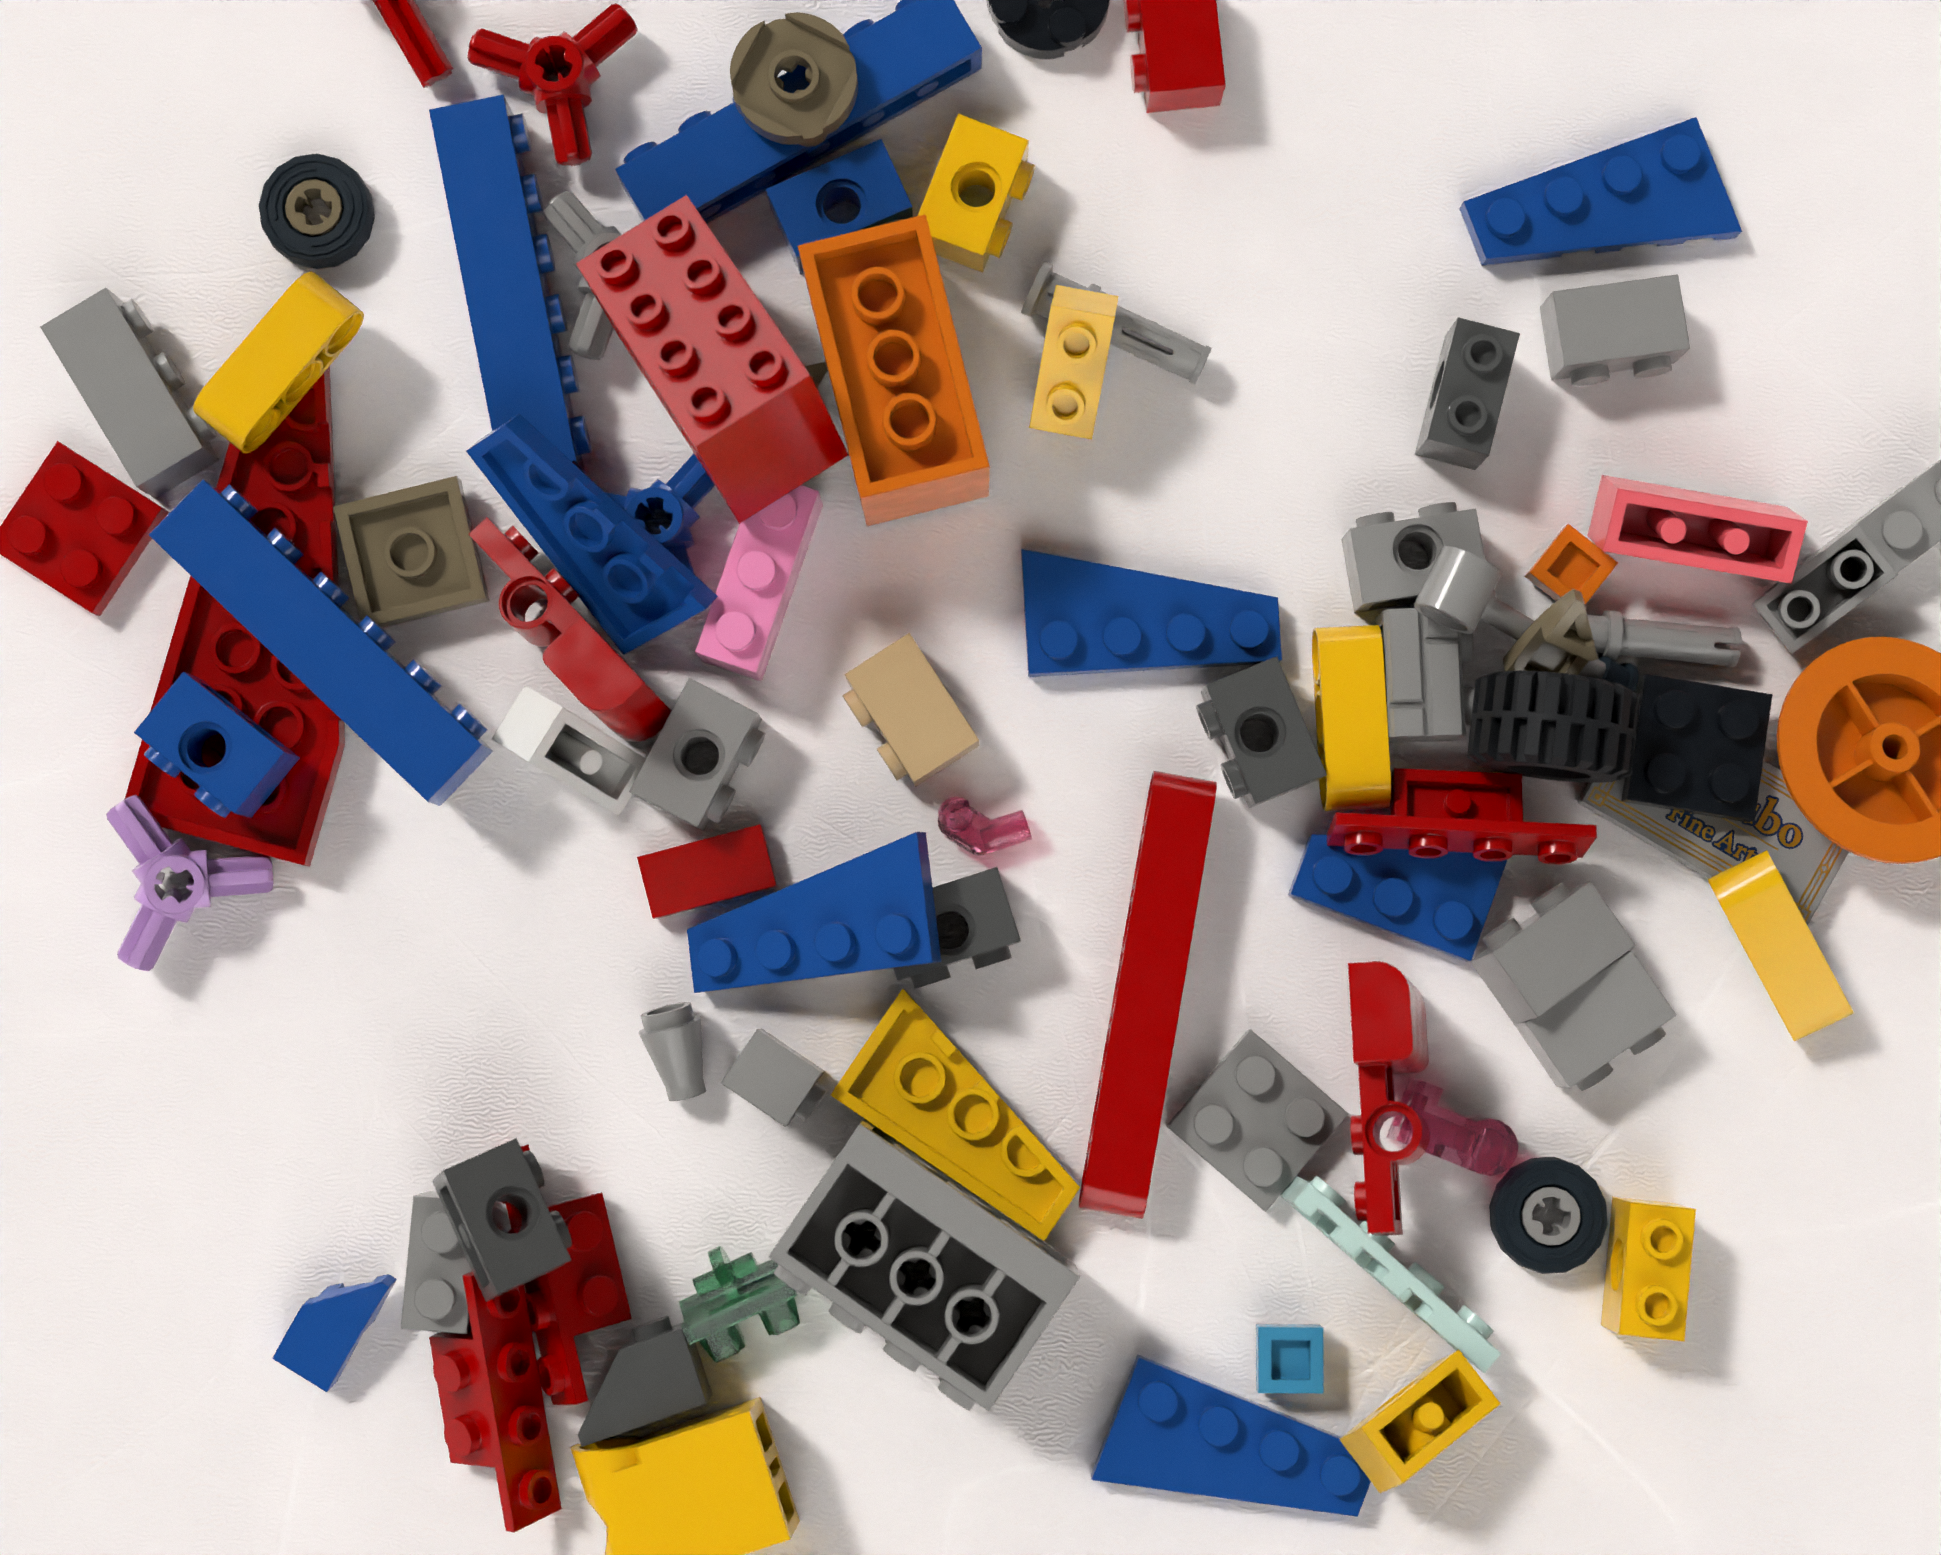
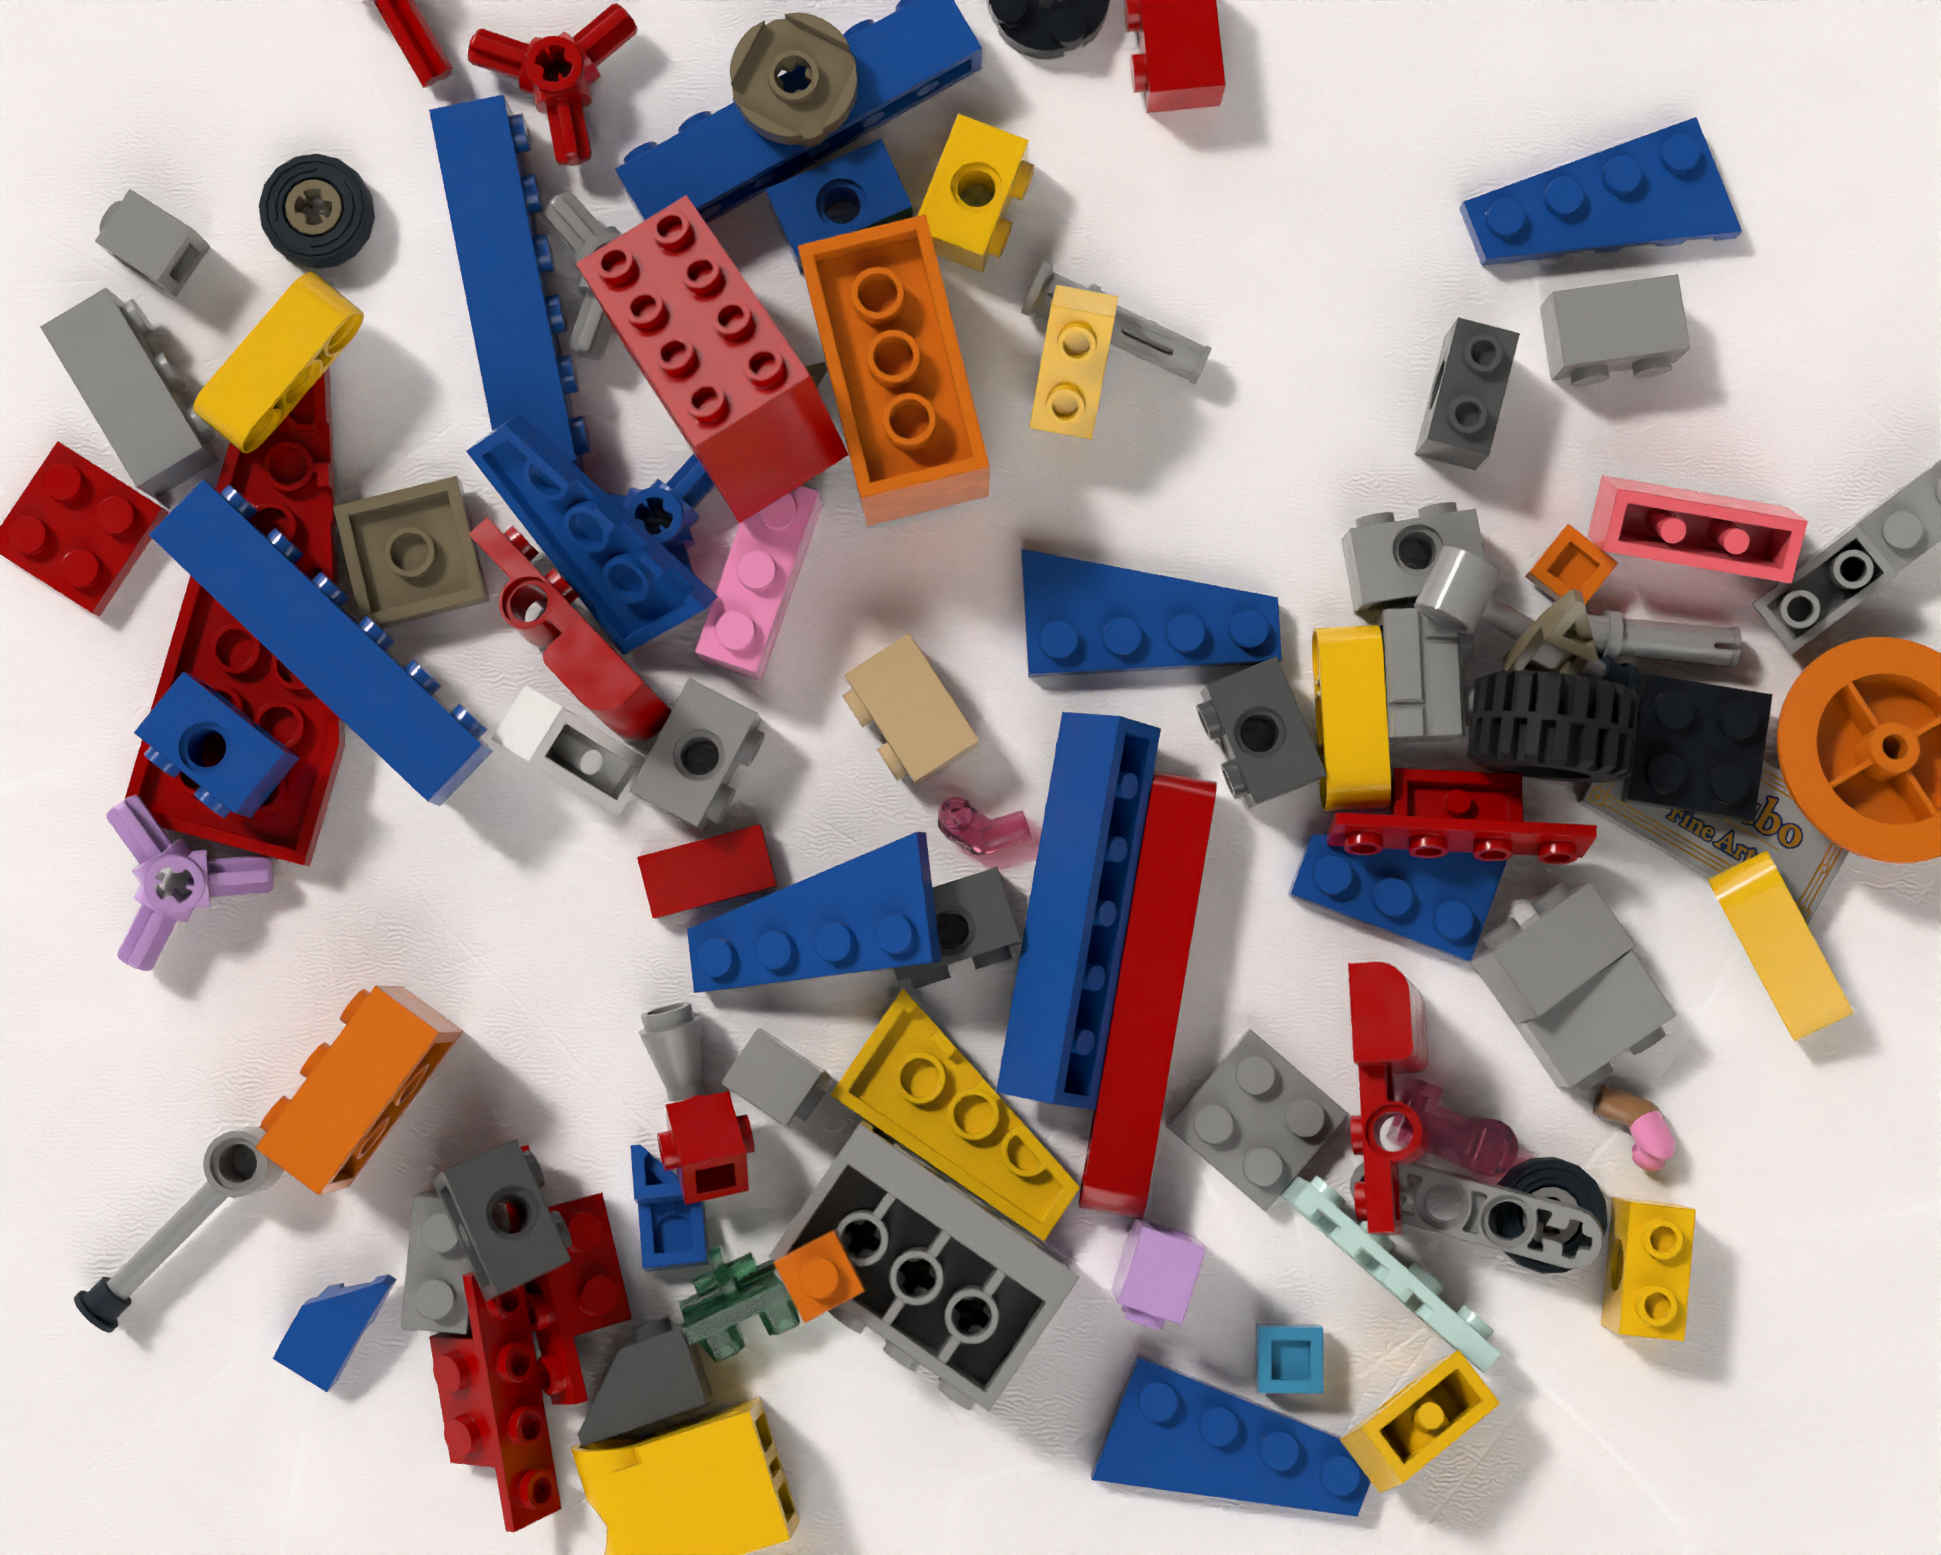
(112, 1295): none -> light grey piece
(151, 242): none -> light grey brick
(356, 1087): none -> orange brick
(670, 1231): none -> blue slope
(707, 1146): none -> red brick
(819, 1275): none -> orange plate
(1078, 910): none -> blue brick
(1157, 1274): none -> lavender piece
(1474, 1222): none -> light grey beam
(1645, 1122): none -> arm

